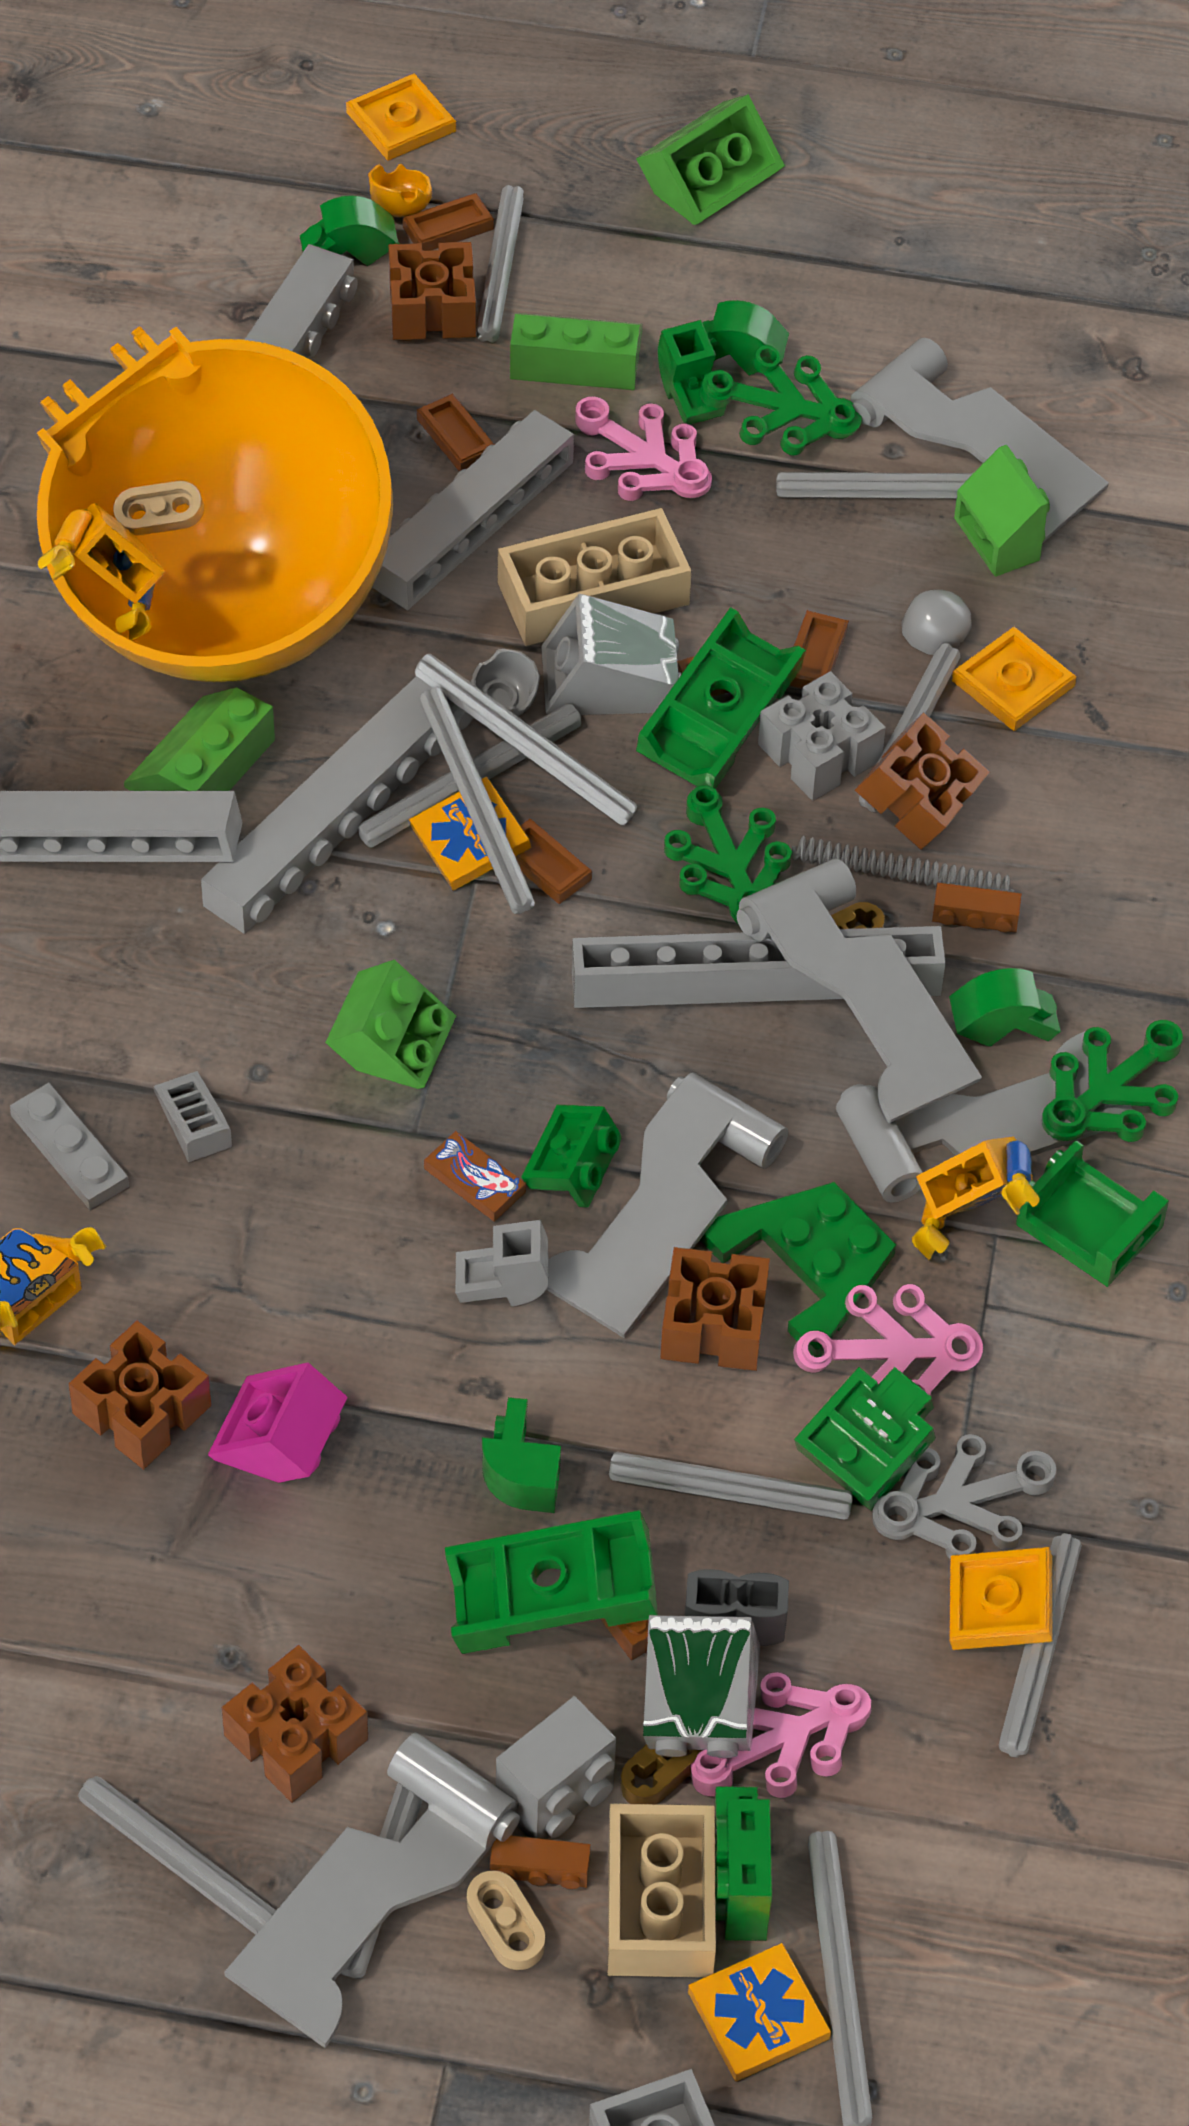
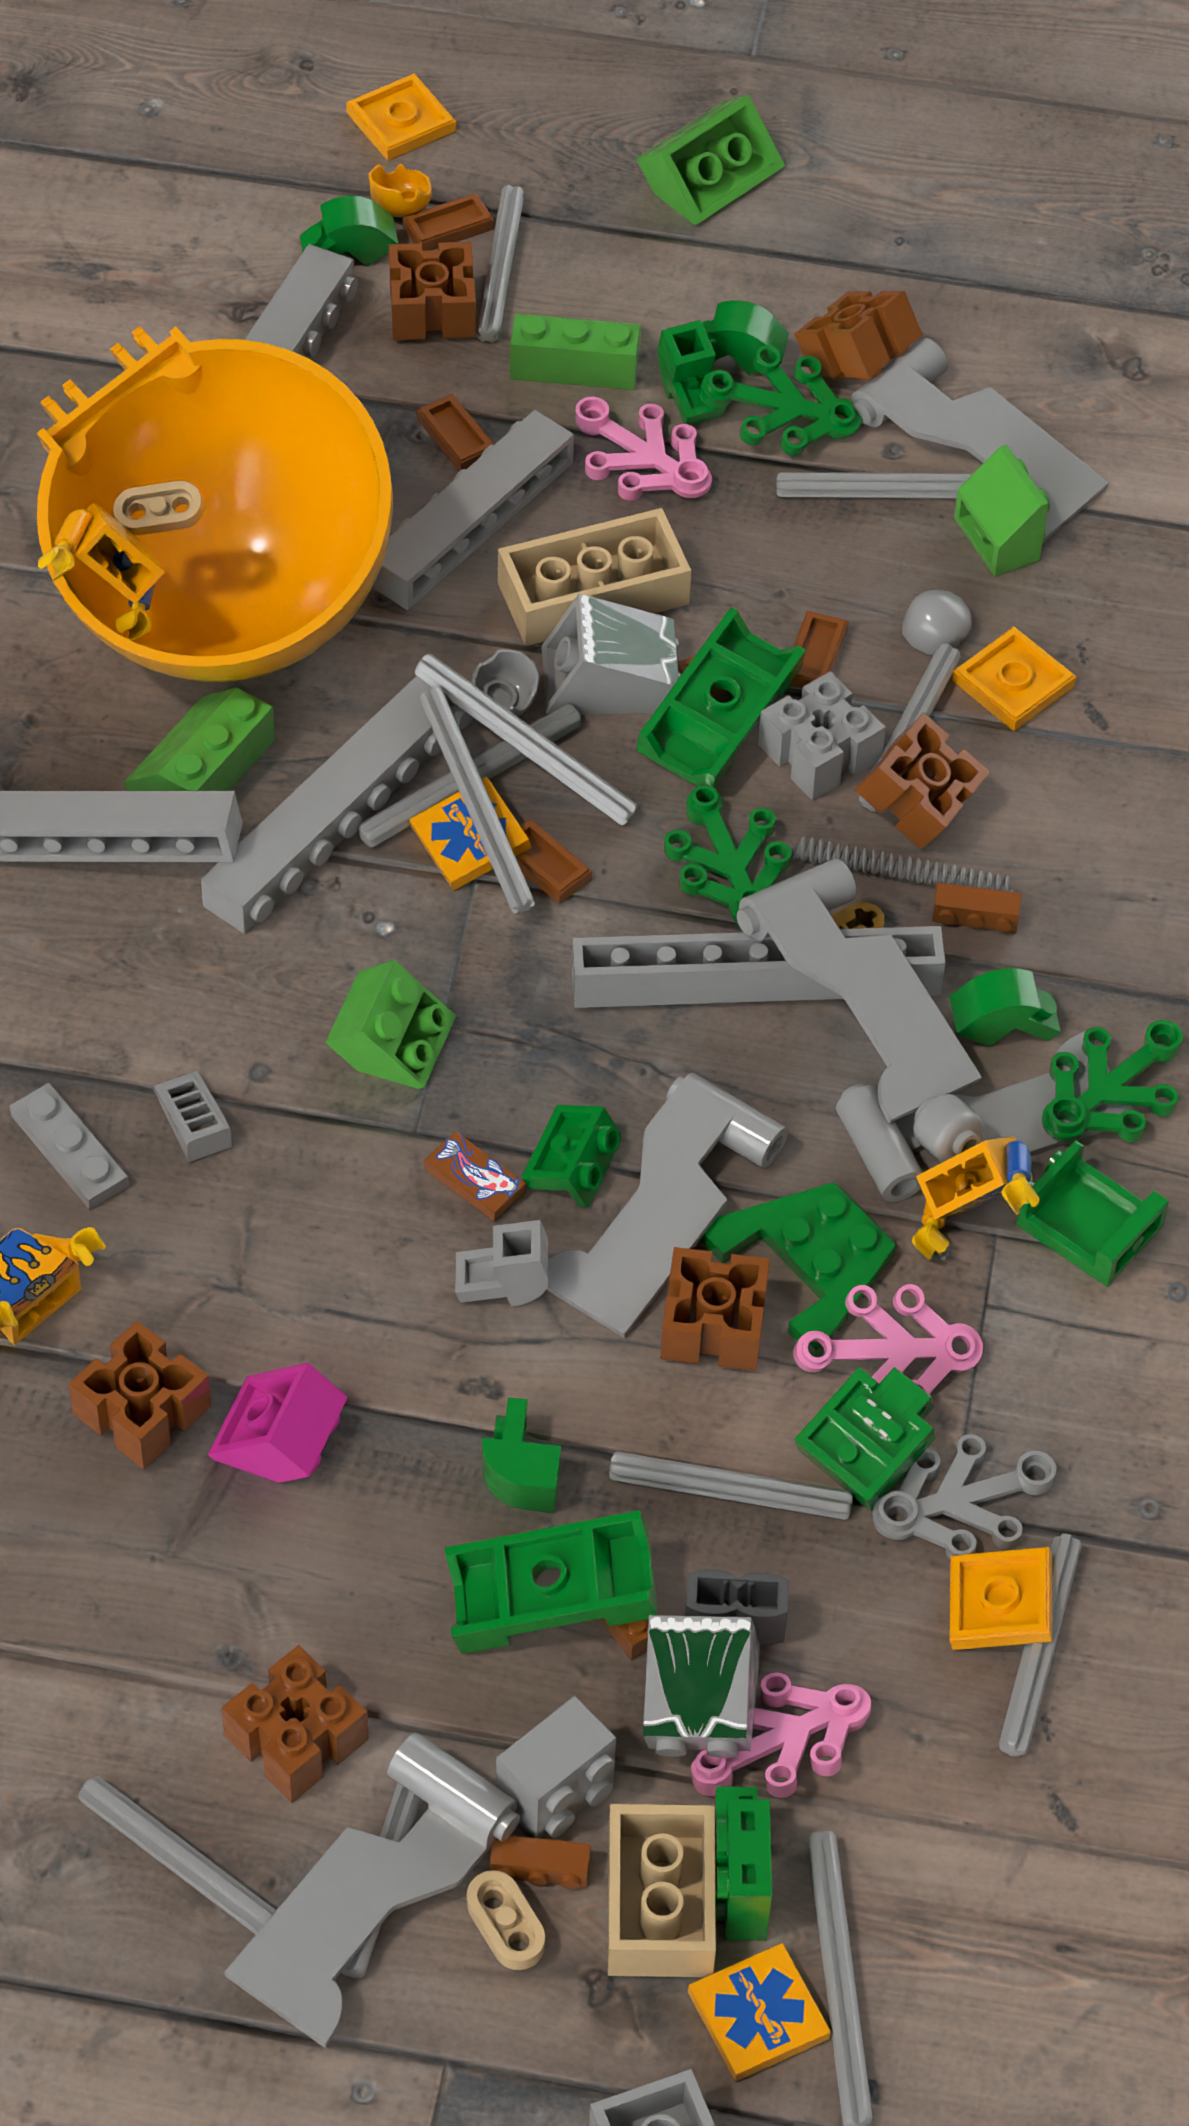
(665, 1780): pearl gold beam -> none
(860, 334): none -> dark orange brick
(947, 1126): none -> light grey head

